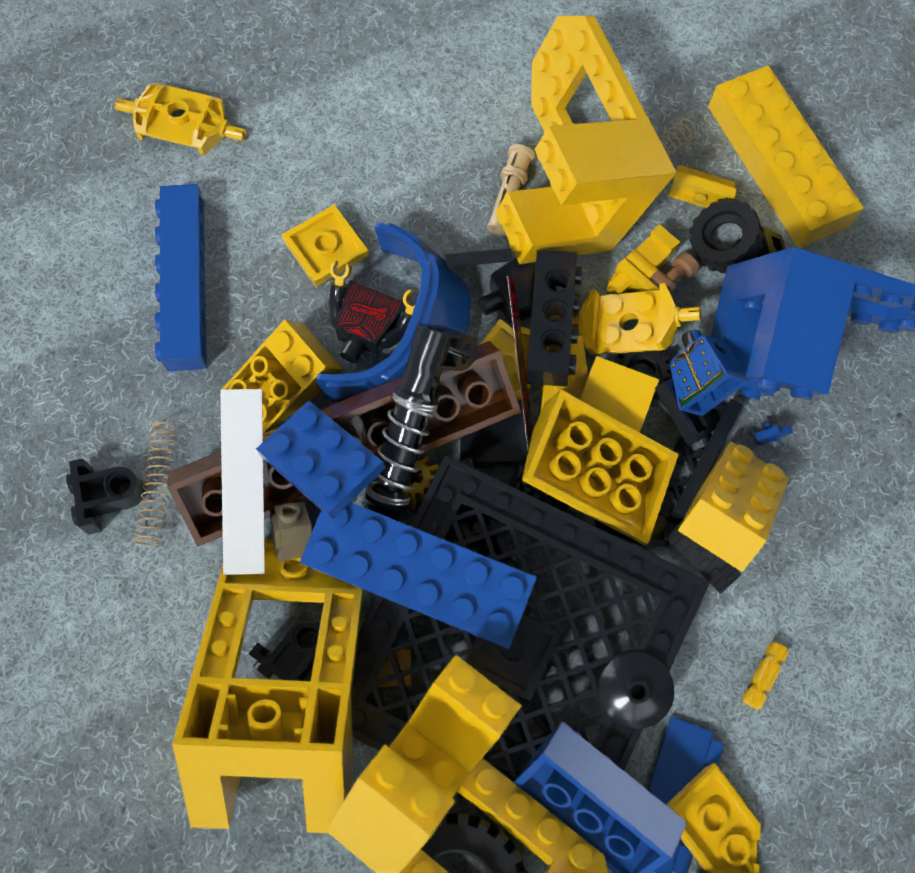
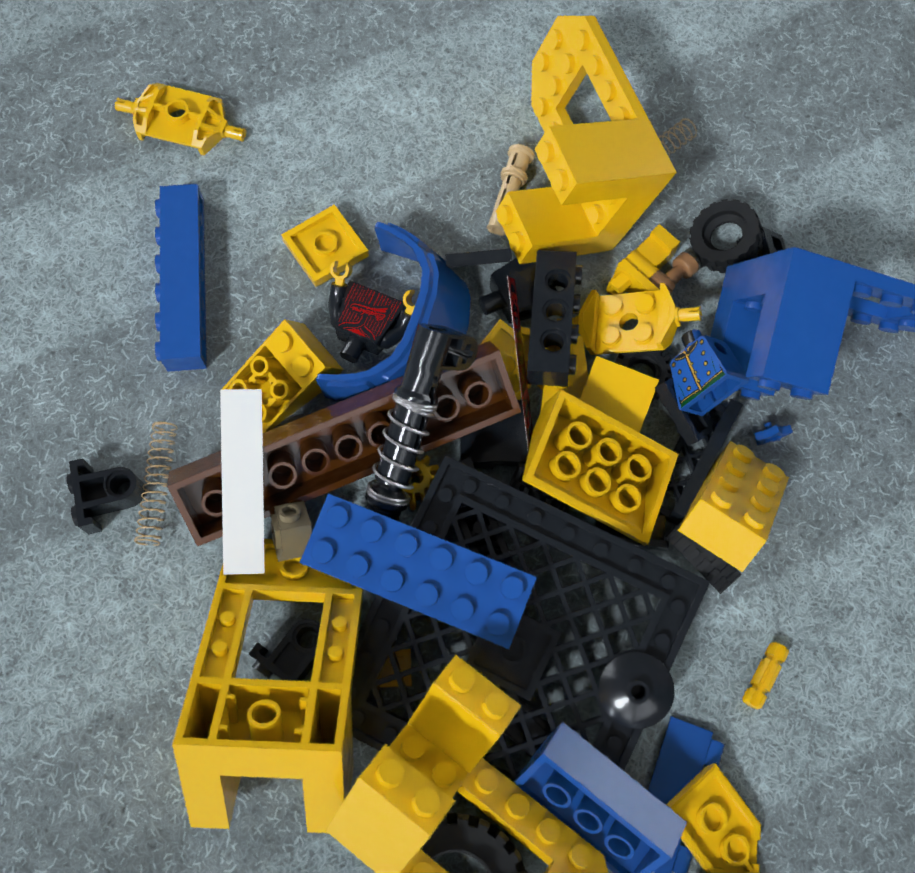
(320, 459): blue plate -> none
(700, 187): yellow panel -> none
(784, 156): yellow brick -> none

